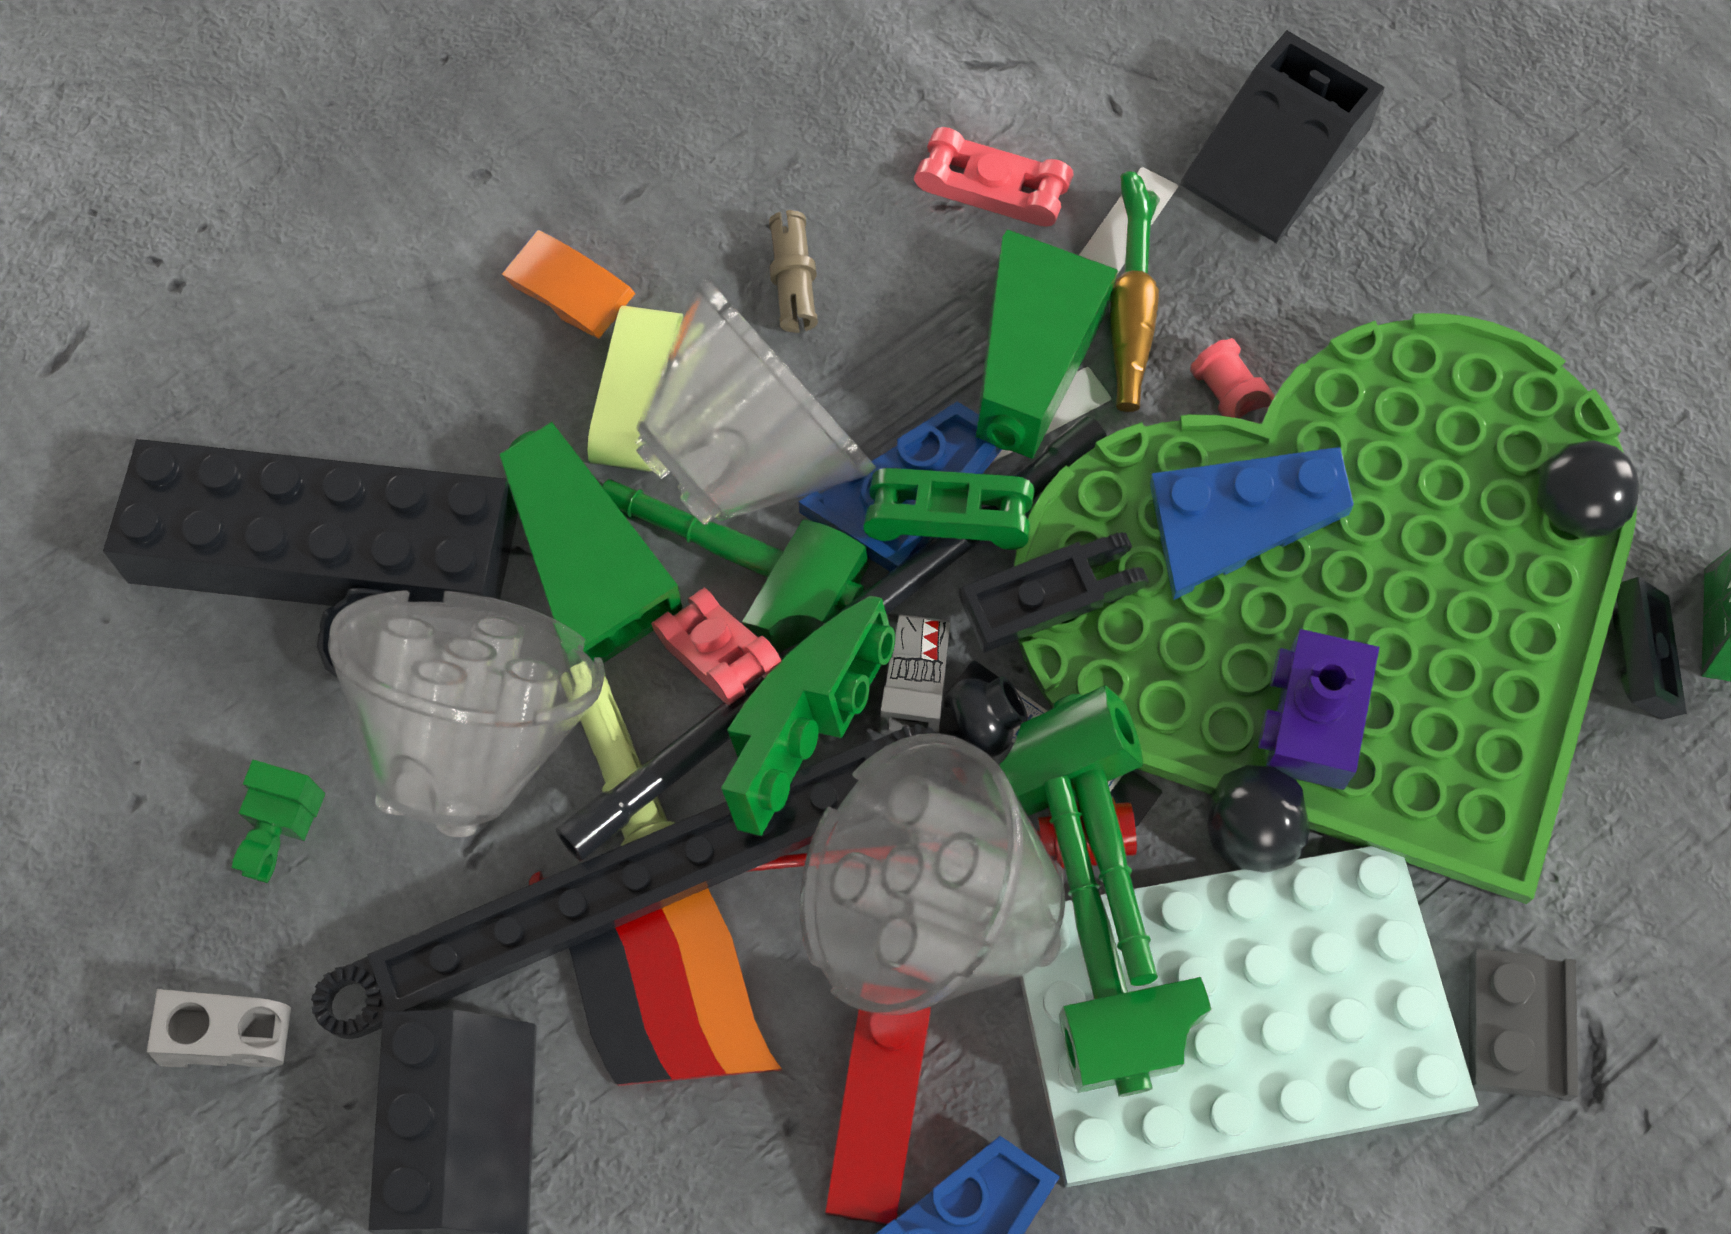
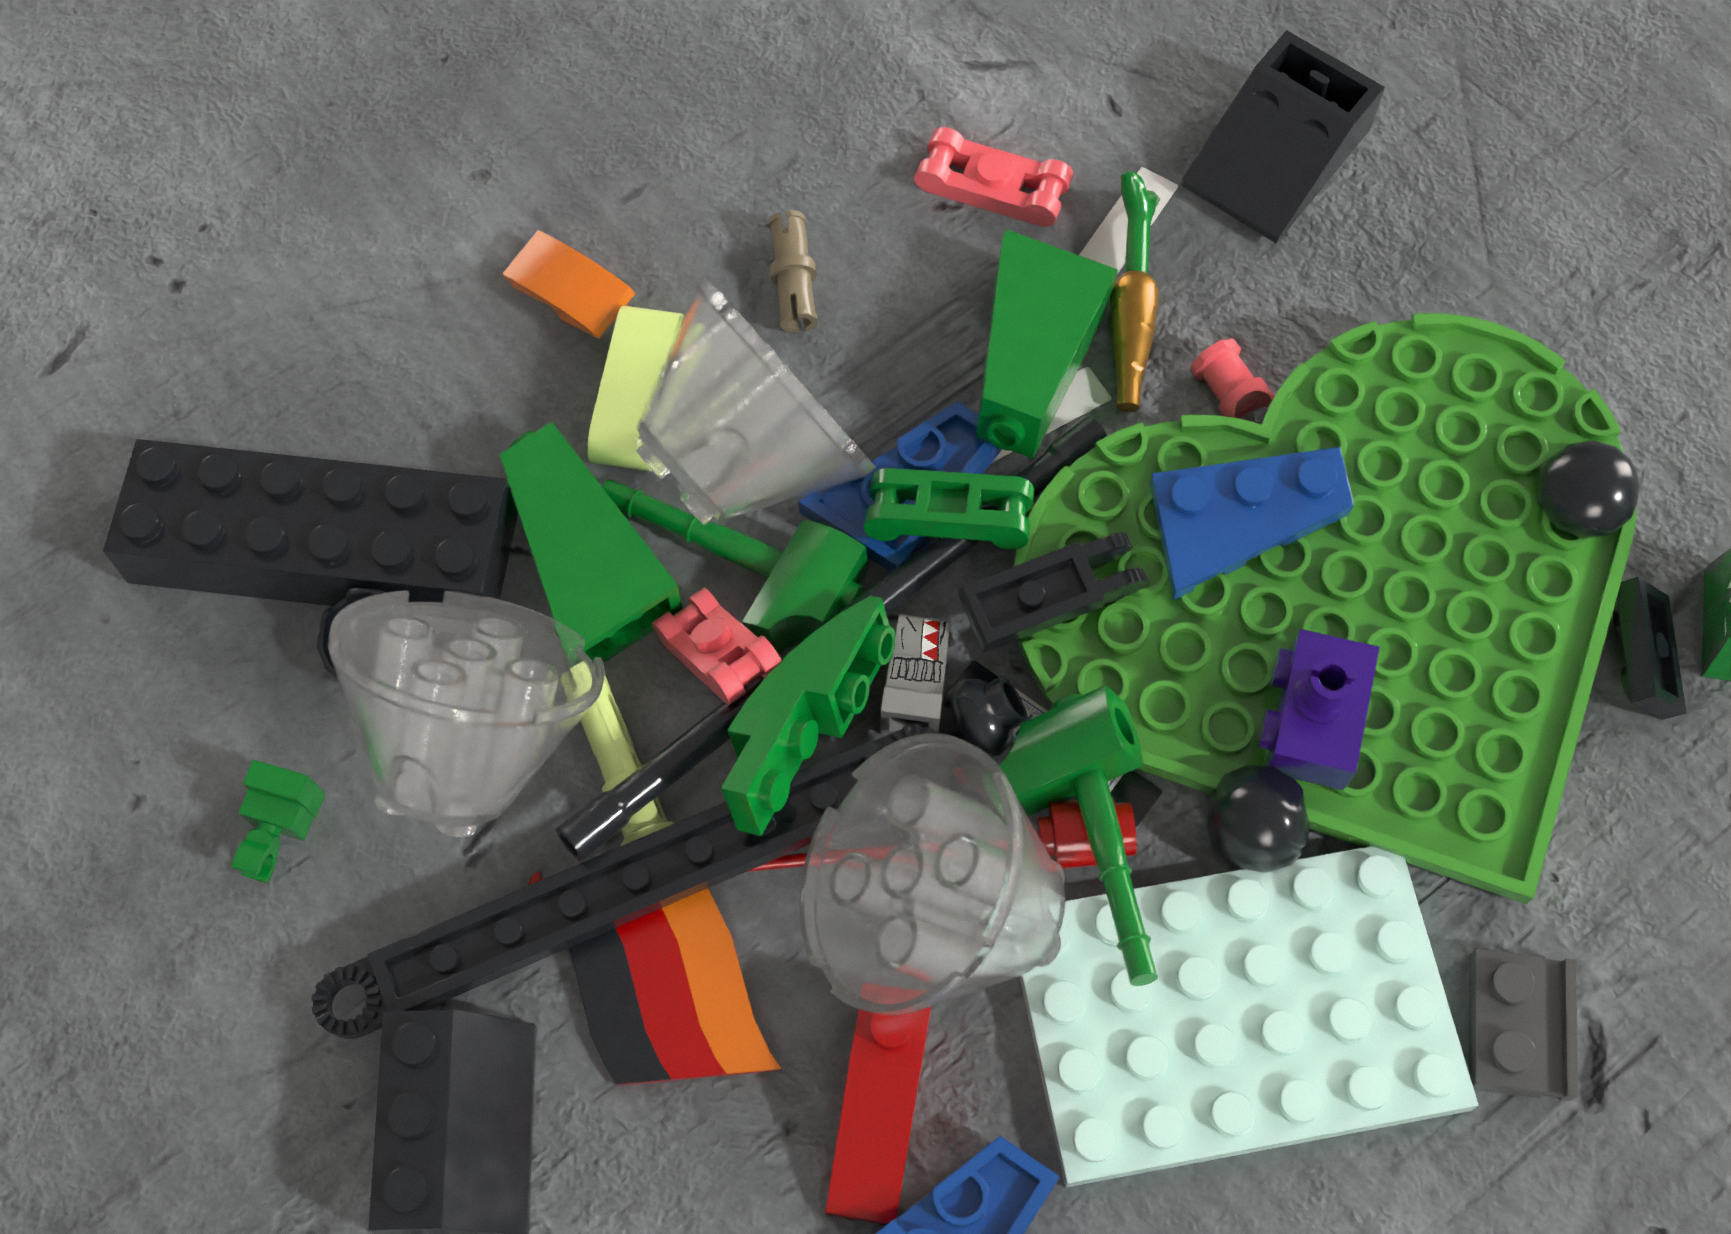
(217, 1030): light grey leg -> none
(1119, 1033): green piece -> none

